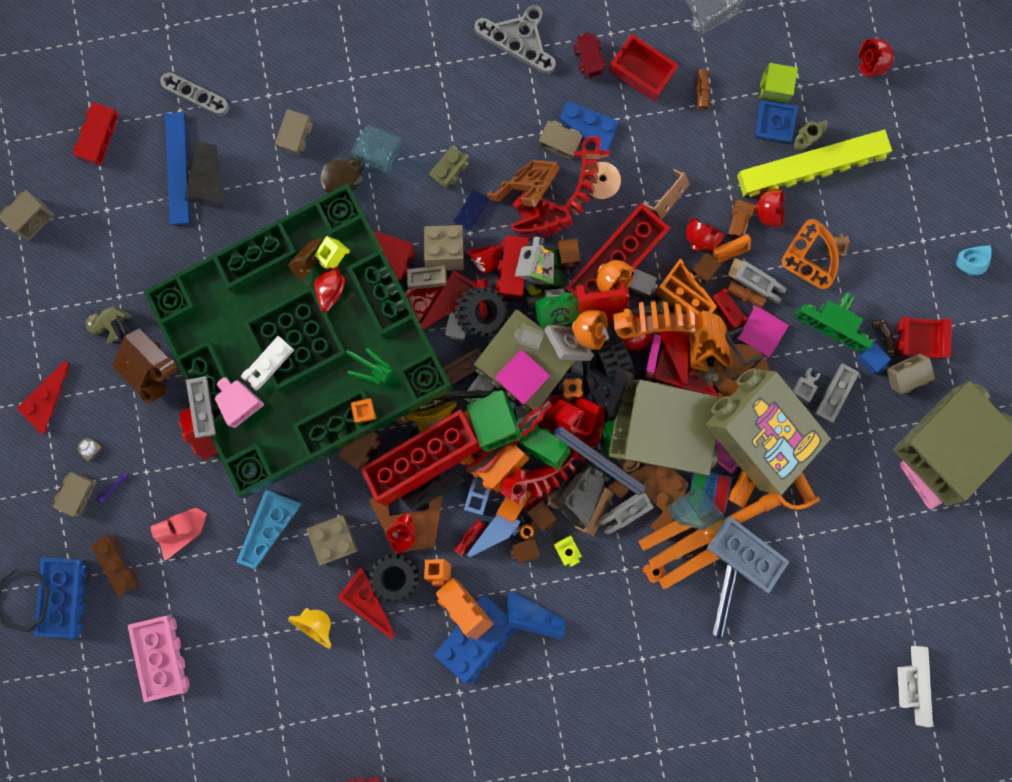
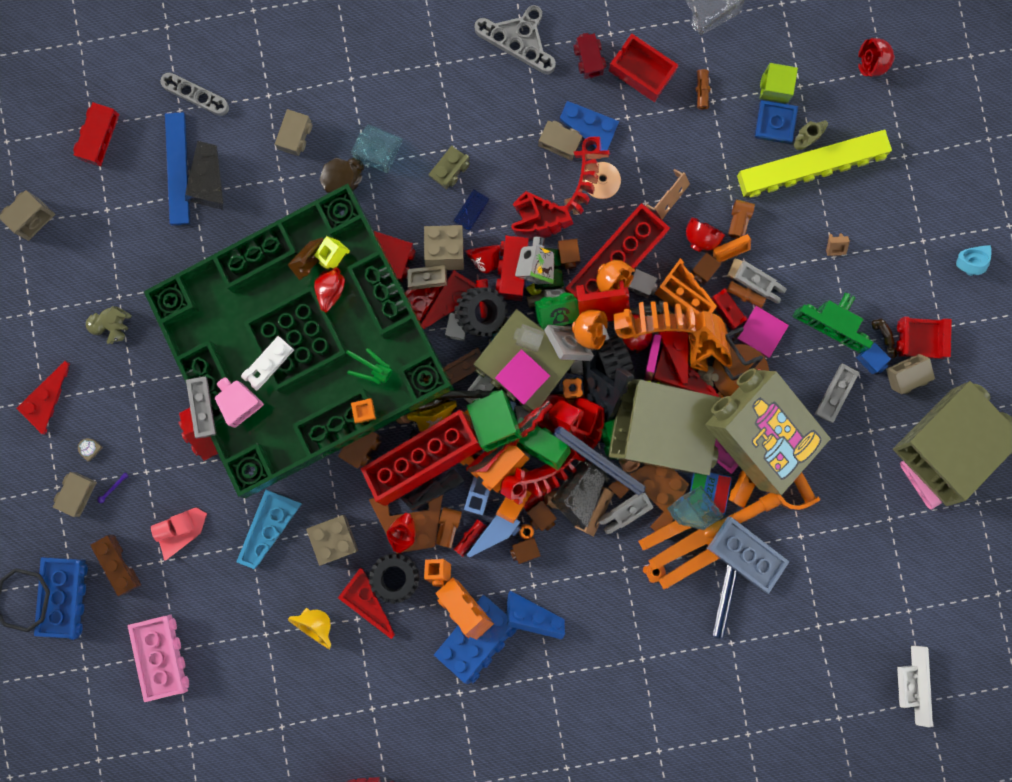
(142, 362): reddish brown piece -> none
(448, 523): none -> dark orange piece
(533, 177): dark orange wing -> none
(562, 546): neon yellow brick -> none
(771, 208): red cylinder -> none
(799, 254): orange beam -> none
(805, 388): light grey plate -> none

